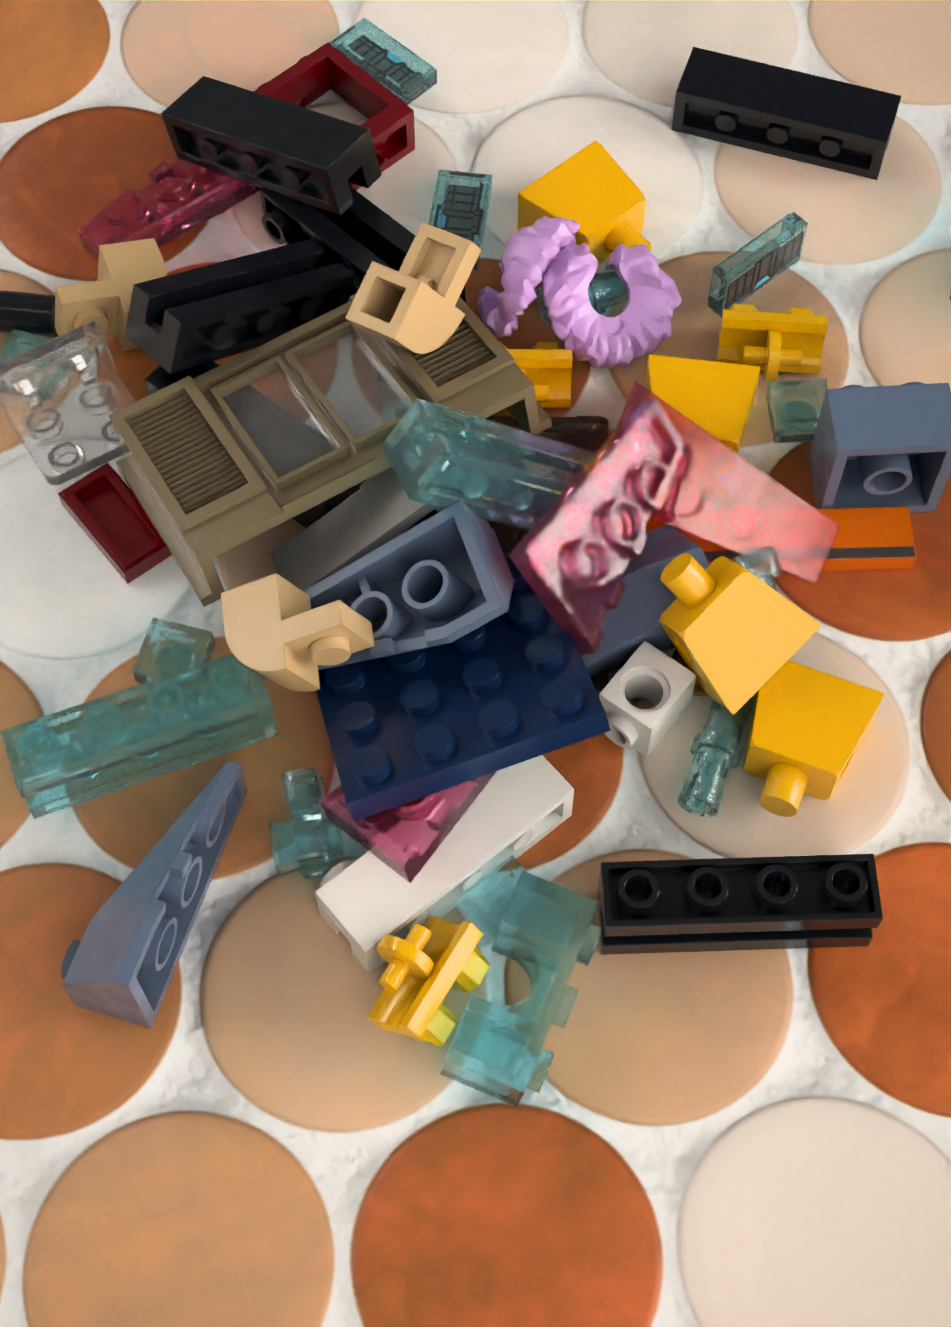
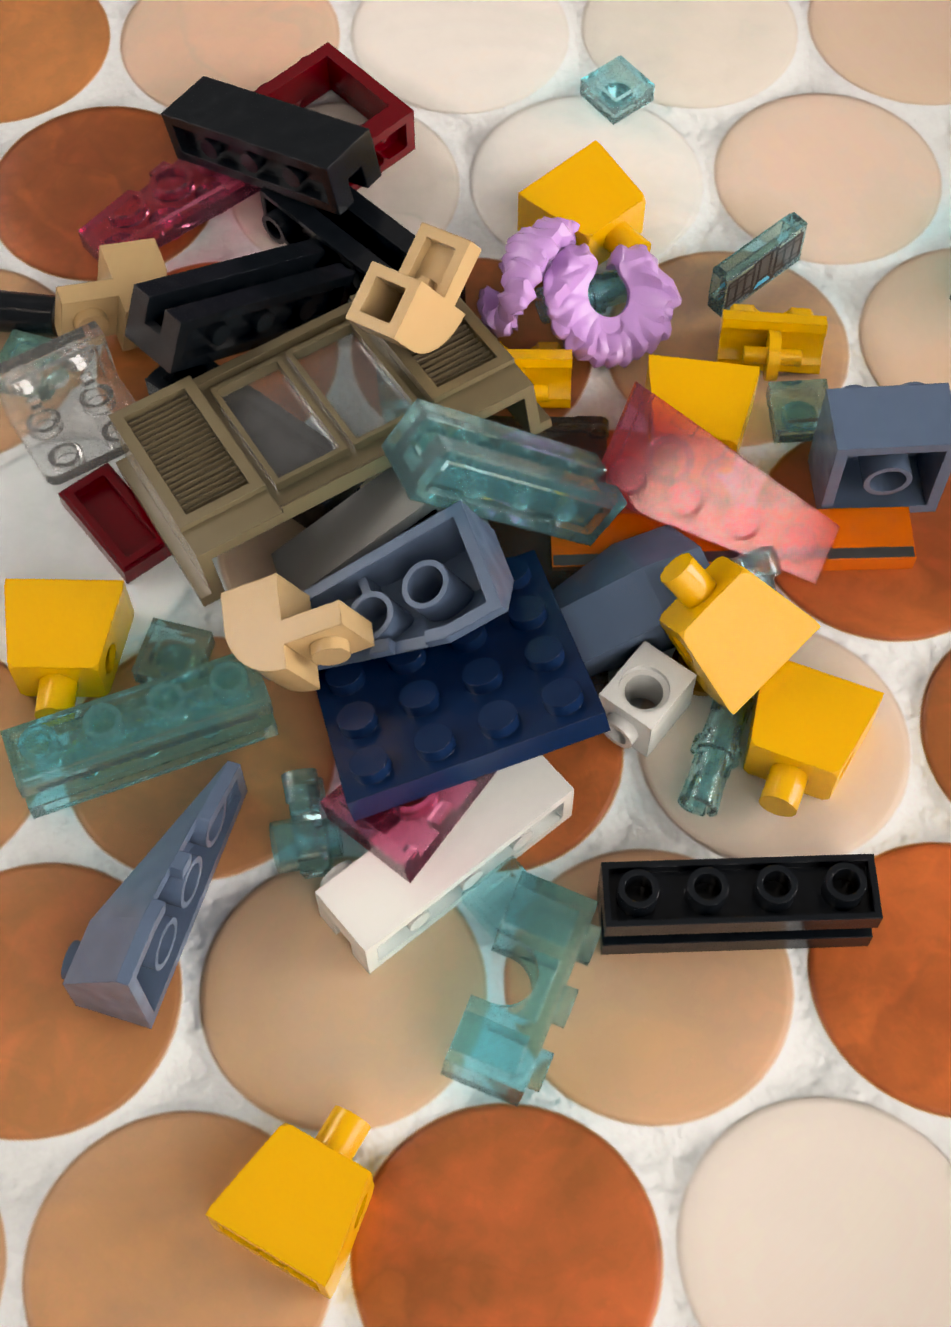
(65, 638): none -> yellow torso
(301, 1200): none -> yellow torso
(386, 60): clear light blue tile -> none
(422, 974): yellow hips -> none
(462, 205): clear light blue tile -> none
(599, 524): clear pink wing -> none
(617, 89): none -> clear light blue plate
(785, 112): black brick -> none

